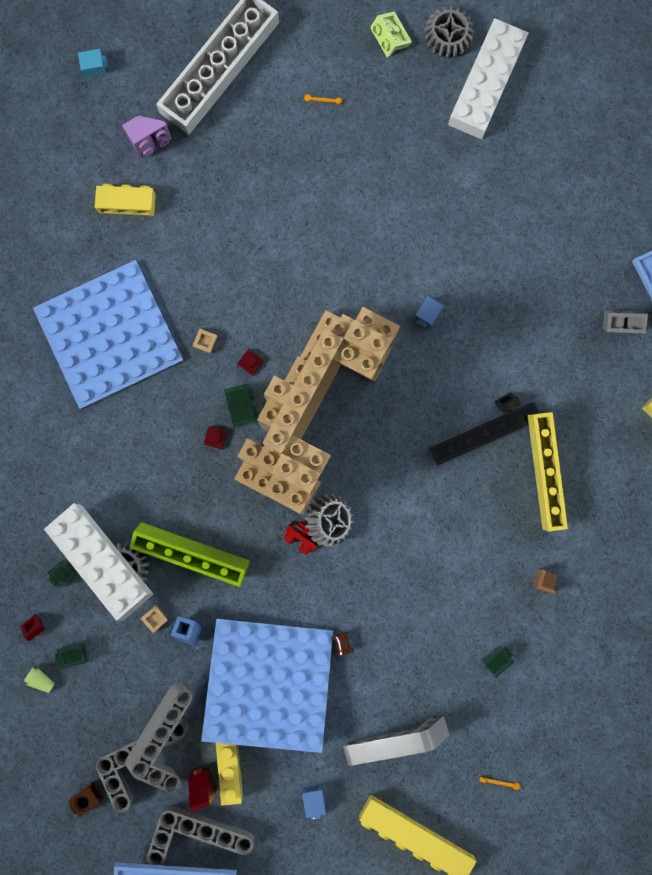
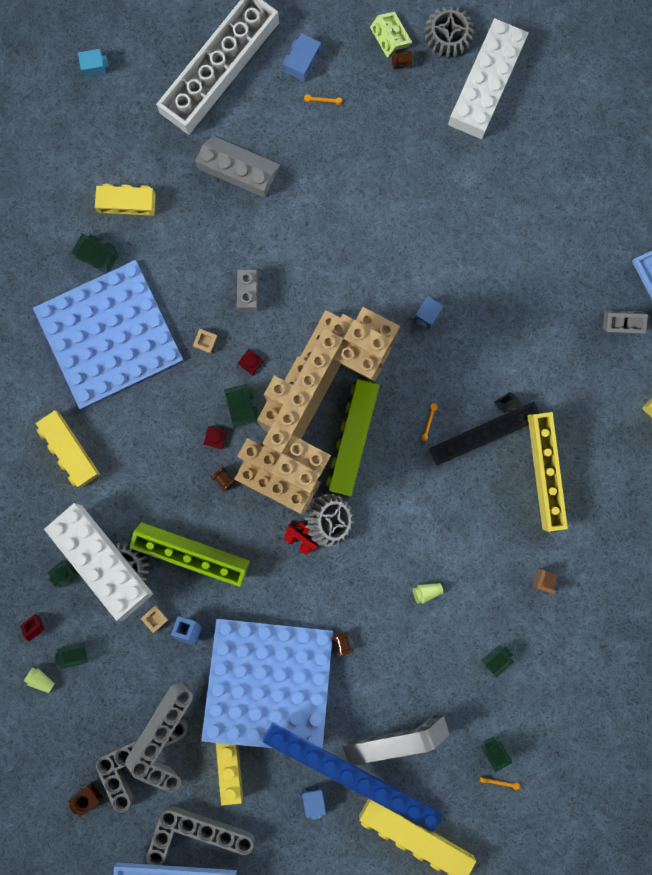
(68, 449): none -> light yellow brick
(95, 253): none -> clear green brick
(147, 134): lavender slope -> none
(201, 788): dark red slope -> none
(223, 479): none -> reddish brown bush
(237, 166): none -> light grey slope
(247, 290): none -> light grey brick
(302, 57): none -> medium blue brick
(352, 777): none -> blue plate
(353, 438): none -> lime brick
(402, 59): none -> reddish brown bush
(427, 592): none -> yellowish green cone
(433, 407): none -> light orange hinge
(496, 753): none -> clear green brick

